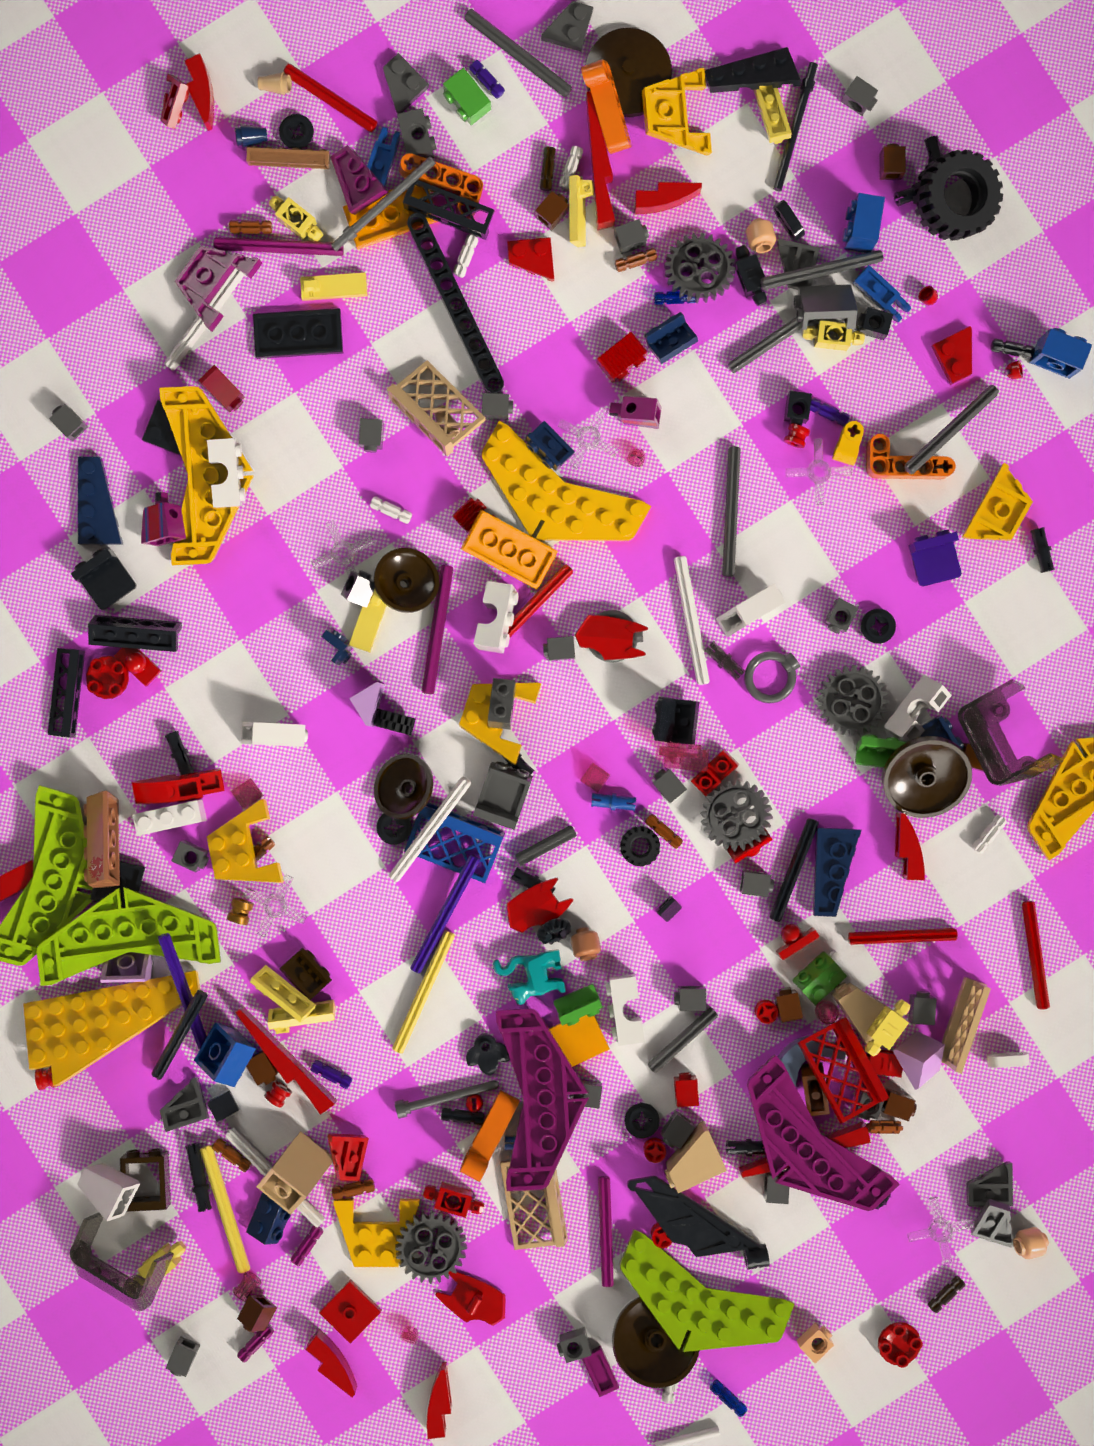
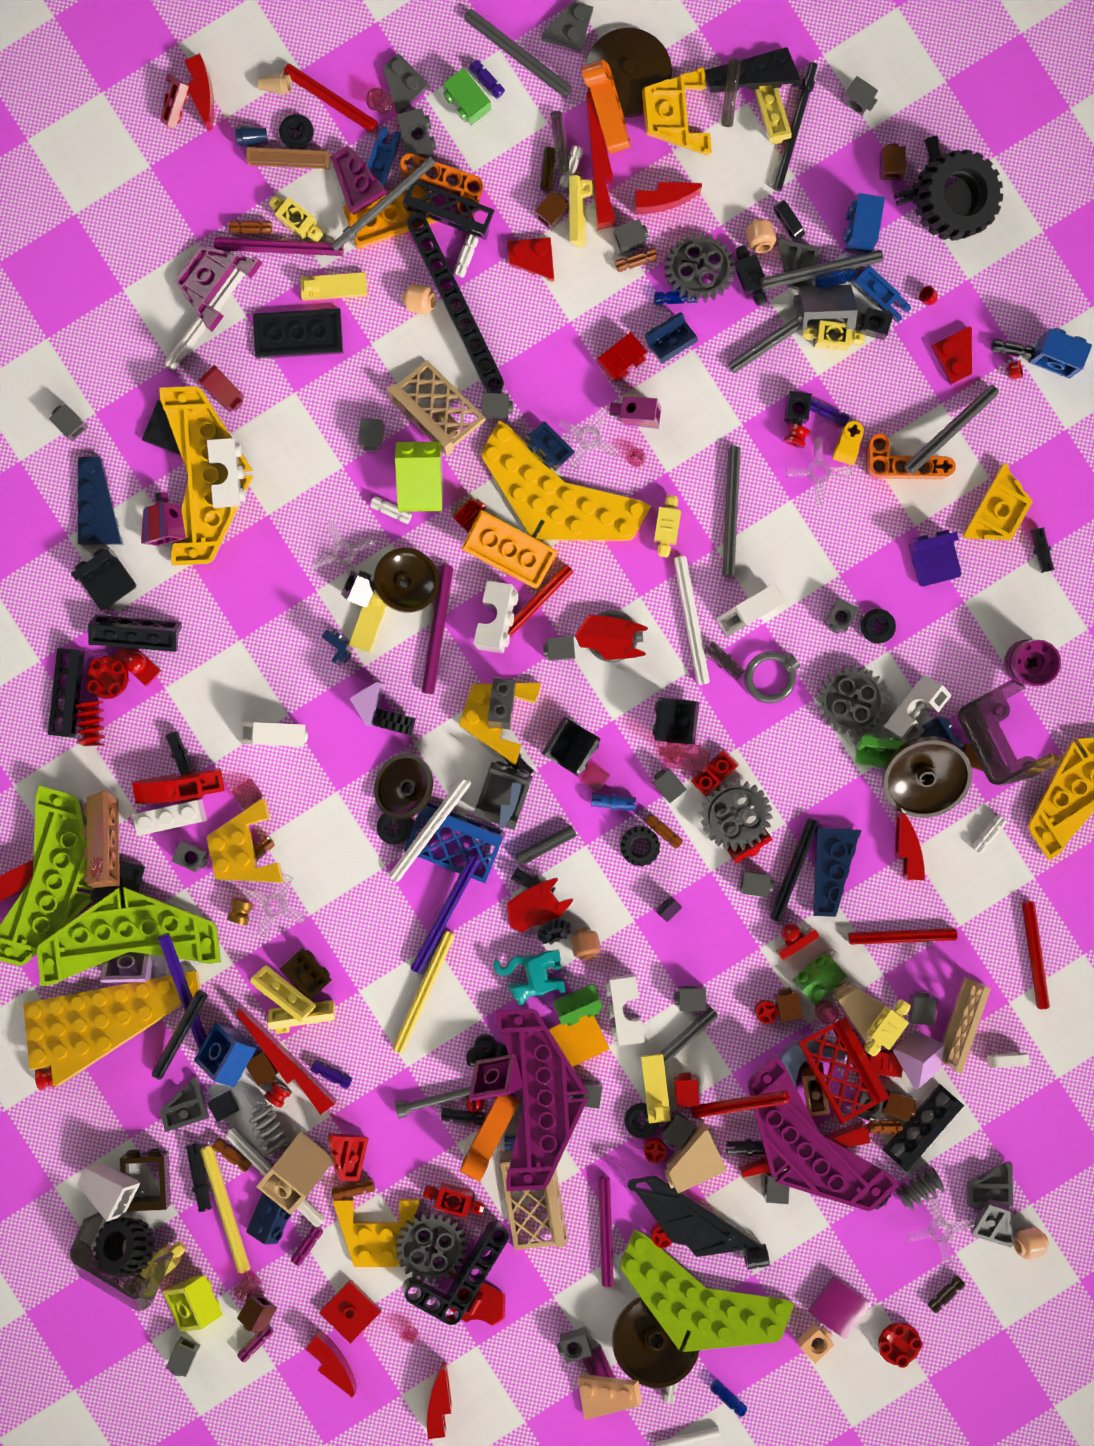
(90, 723): none -> red piece
(110, 1246): none -> black tyre
(193, 1303): none -> neon yellow slope
(268, 1131): none -> light grey piece
(374, 97): none -> clear pink wheel
(419, 299): none -> light nougat head
(419, 476): none -> lime slope
(462, 1280): none -> black beam
(495, 1077): none -> magenta slope
(507, 810): none -> sand blue slope
(559, 141): none -> clear smoke axle
(571, 746): none -> black bracket
(607, 1395): none -> light nougat wing
(655, 1088): none -> light yellow hinge
(667, 526): none -> light yellow piece
(730, 92): none -> clear smoke axle
(740, 1104): none -> red axle
(836, 278): none -> clear blue axle
(839, 1307): none -> magenta slope
(920, 1188): none -> dark grey piece
(929, 1133): none -> black fence
(1044, 660): none -> magenta wheel

